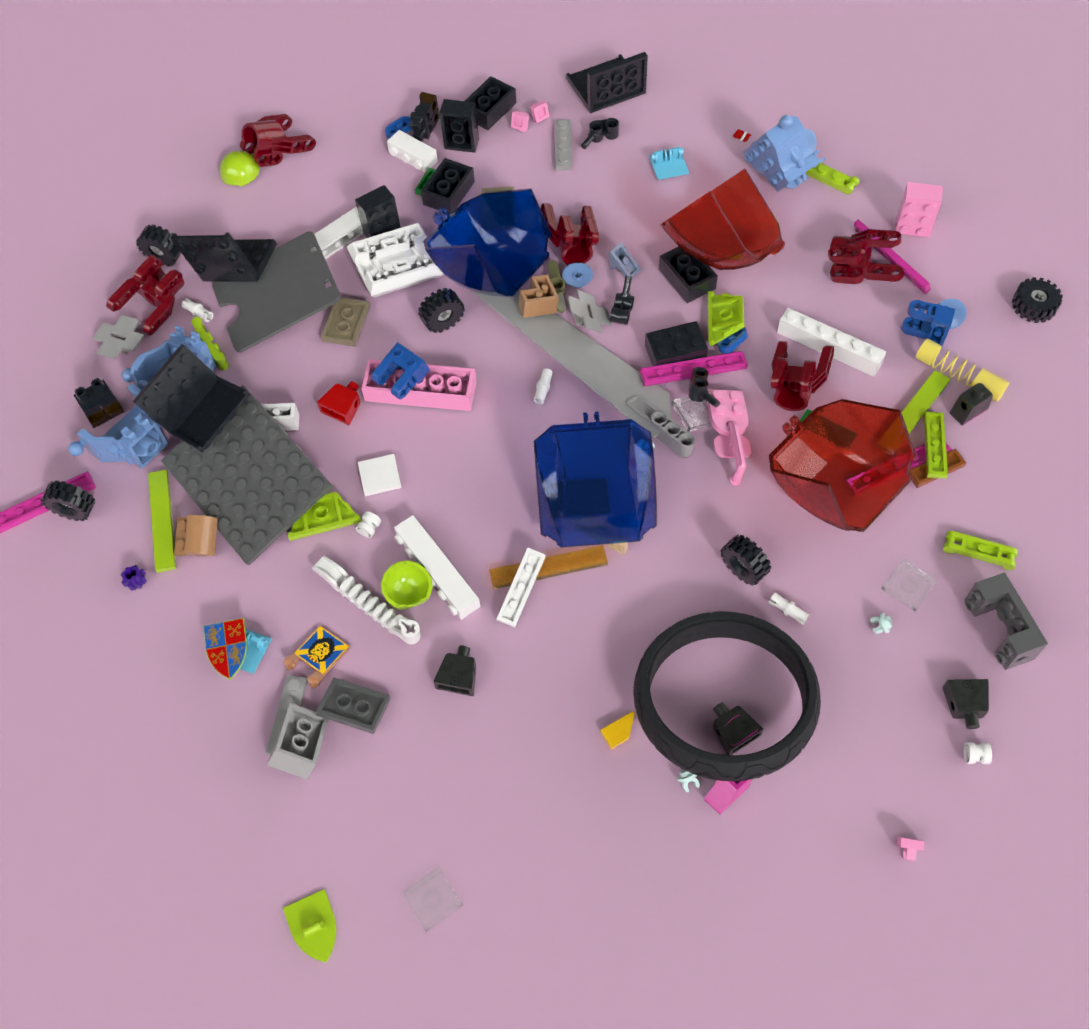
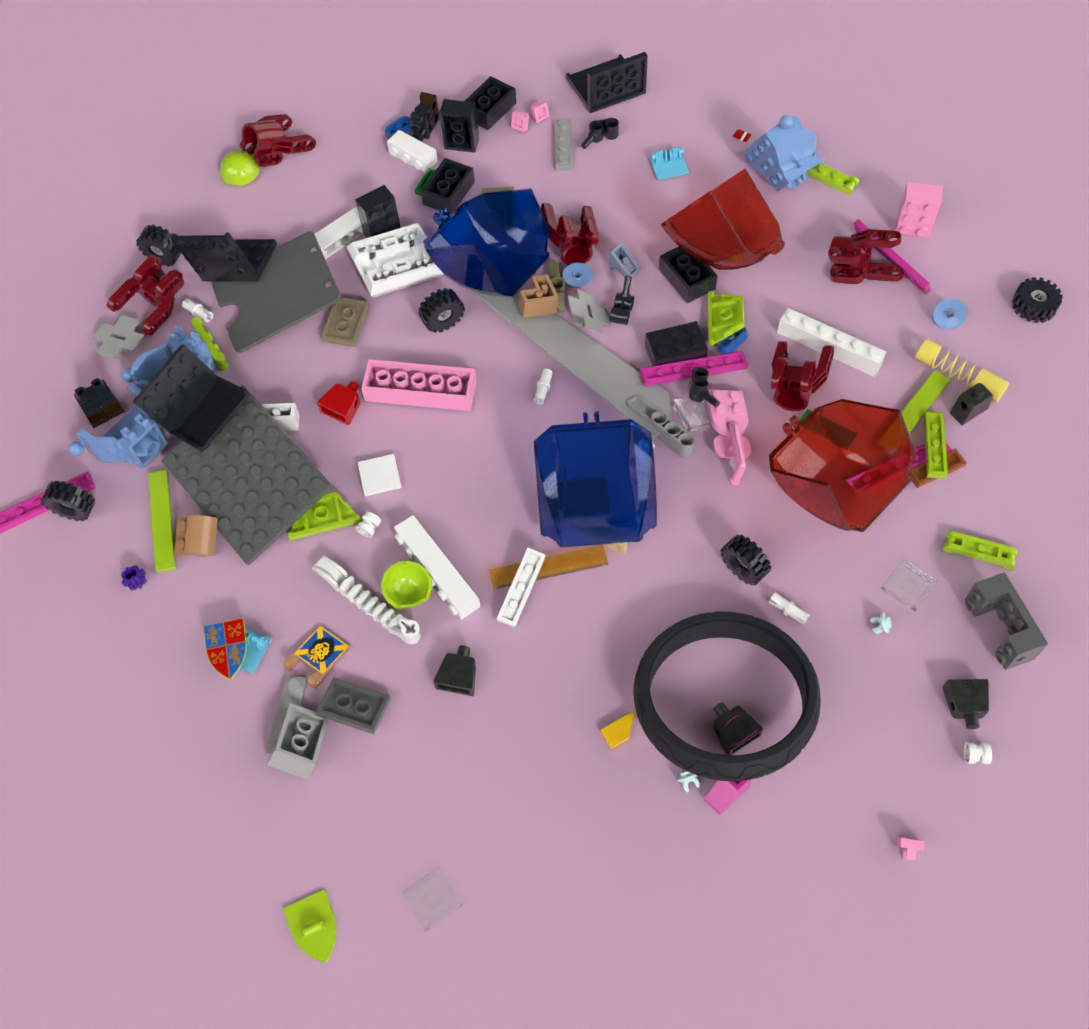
(404, 359): blue brick -> none
(932, 324): blue brick -> none

